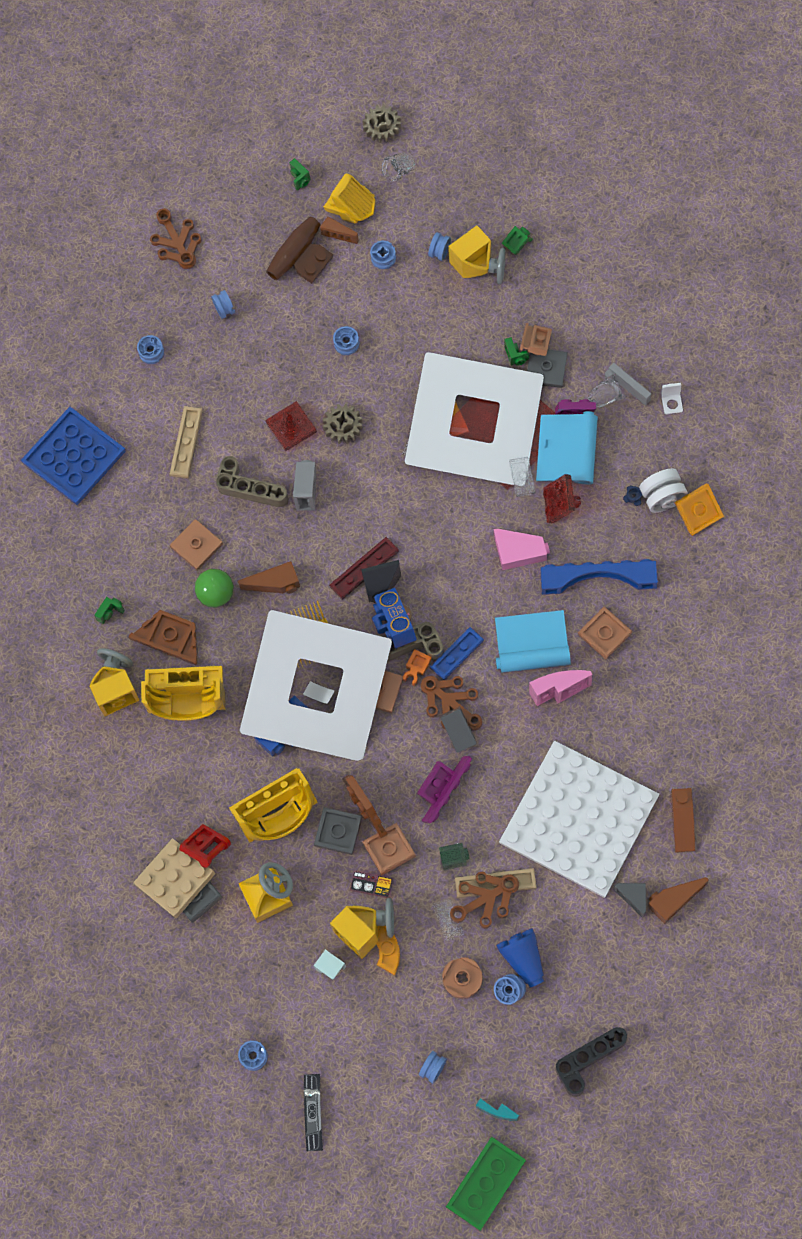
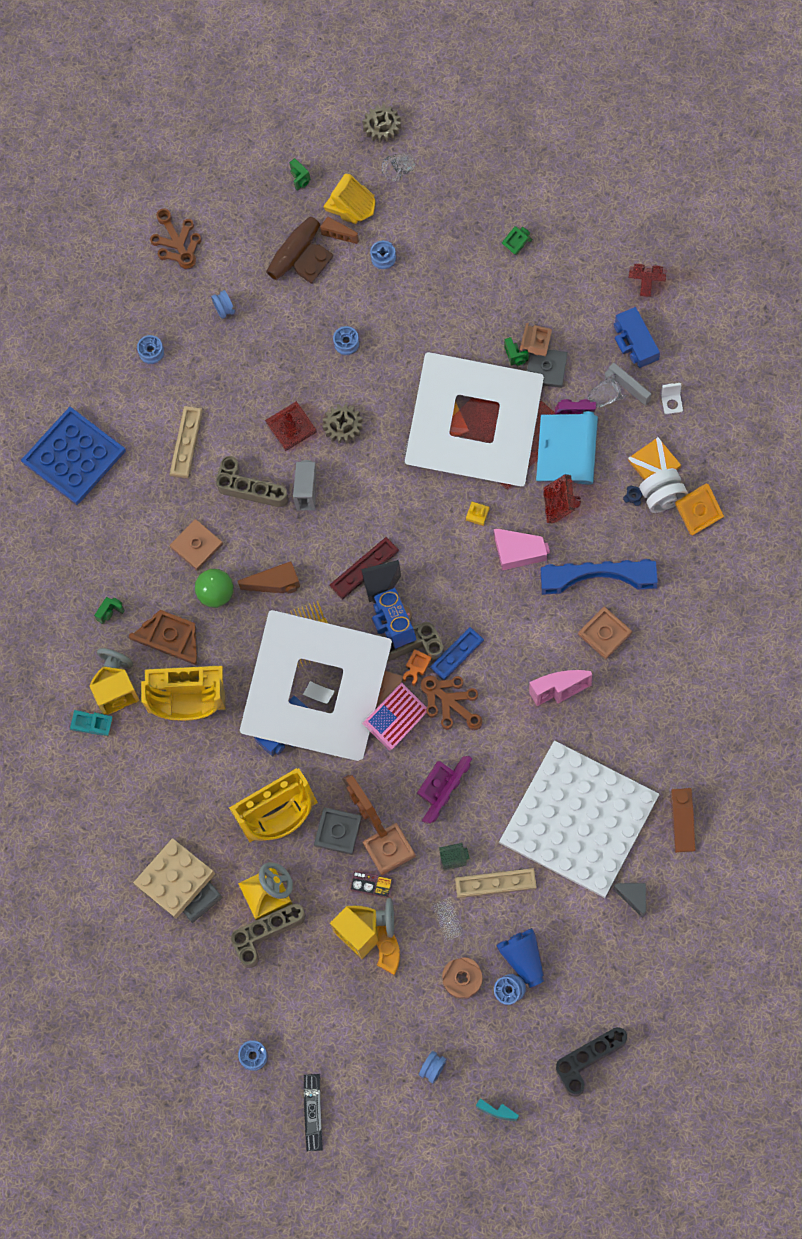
(91, 723): none -> teal slope
(200, 841): red plate -> none
(269, 932): none -> dark tan beam
(329, 964): light aqua panel -> none
(395, 716): none -> slope
(439, 246): medium blue wheel -> none
(458, 729): dark grey hinge -> none
(472, 256): yellow piece -> none
(477, 513): none -> yellow tile
(485, 1183): green plate -> none
(486, 896): dark orange plant -> none
(522, 476): clear plate -> none
(532, 641): medium azure door -> none
(640, 341): none -> blue piece
(647, 275): none -> clear red plate
(653, 458): none -> light orange tile
(672, 899): dark orange slope -> none

